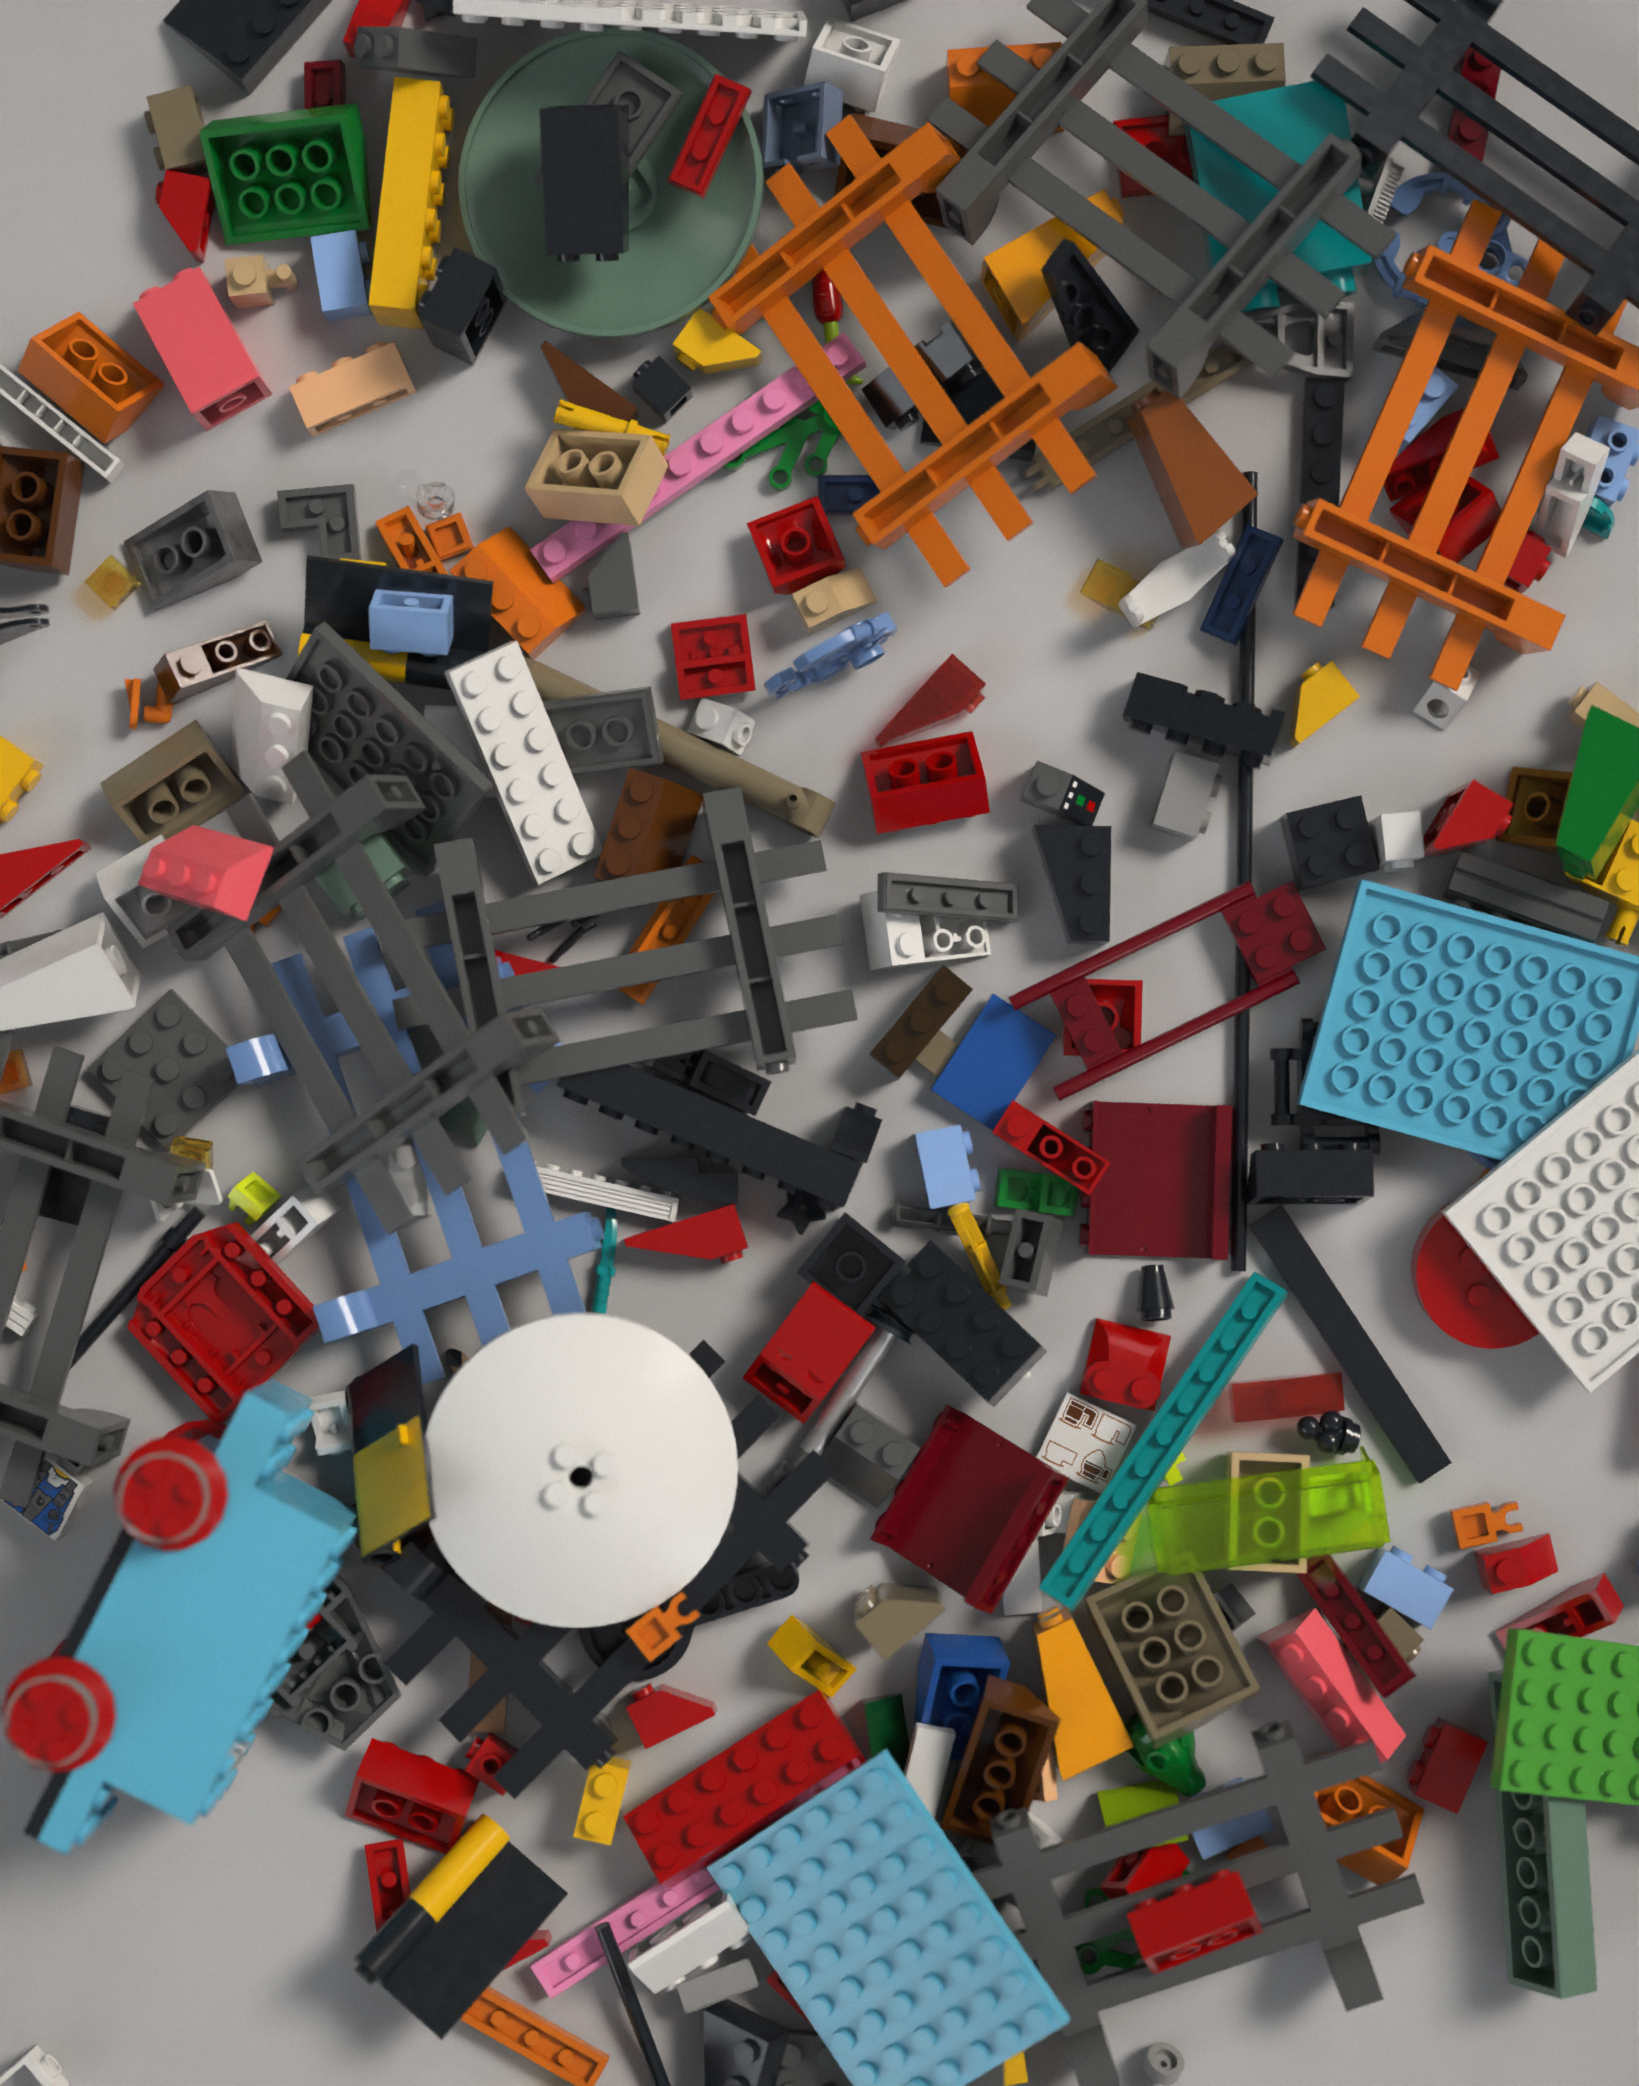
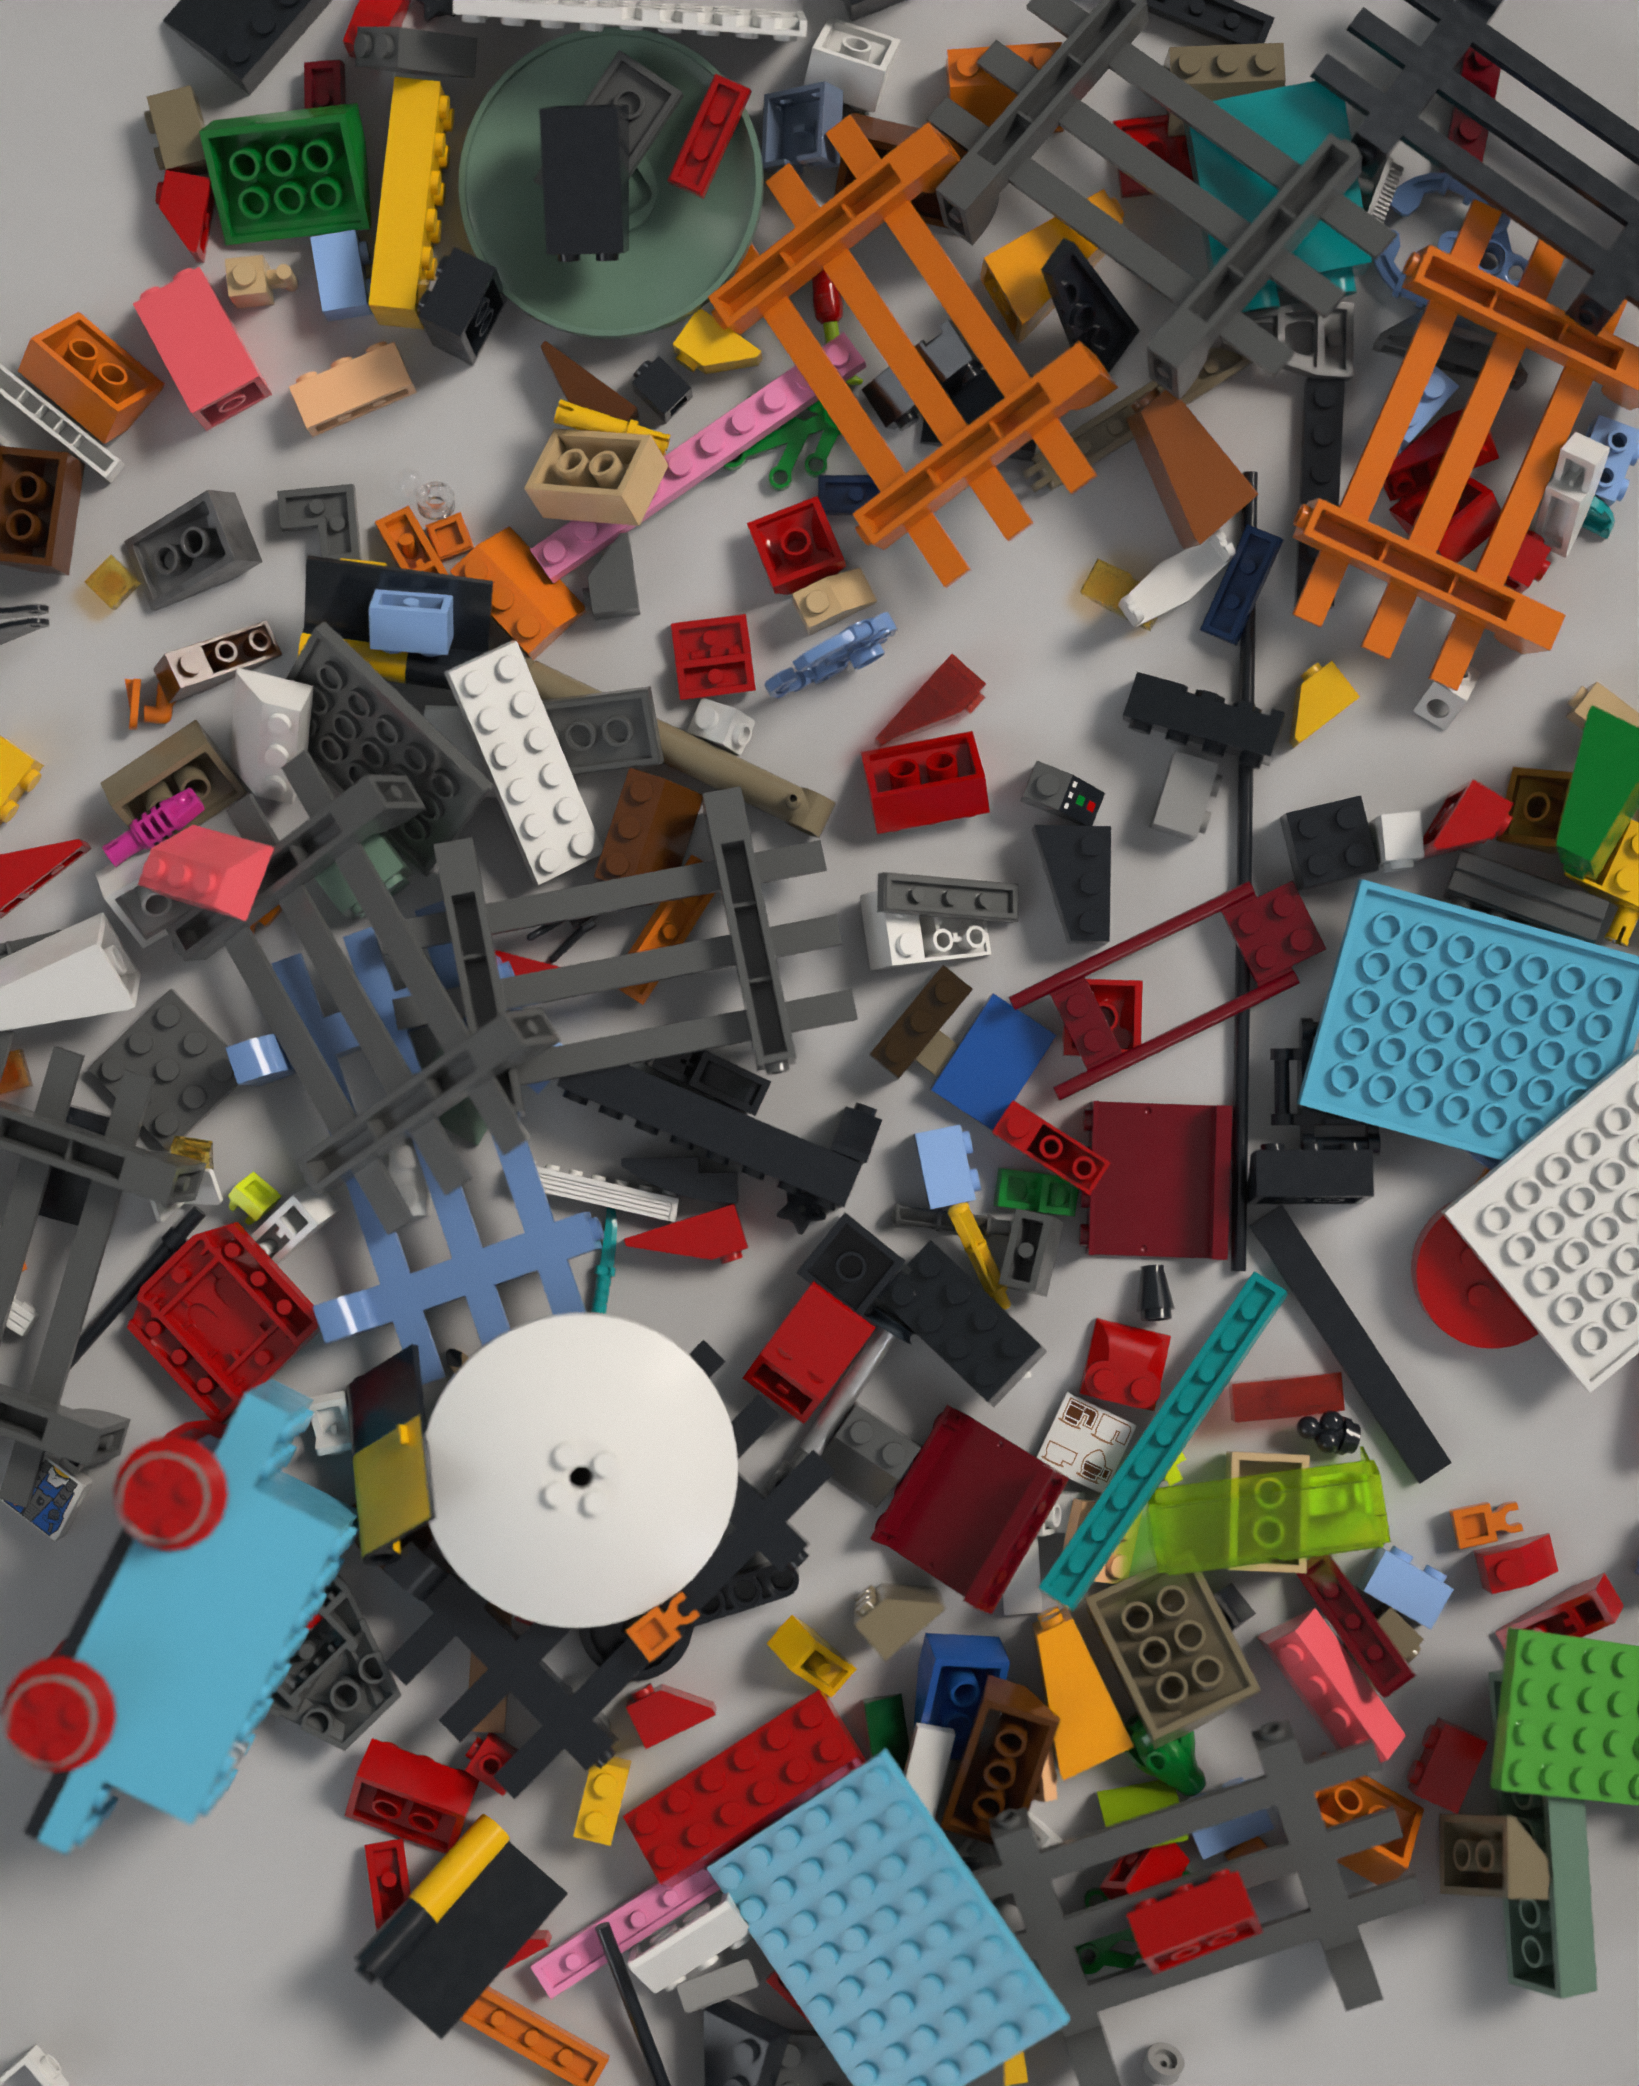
(153, 827): none -> dark pink hinge
(1490, 1858): none -> dark tan slope

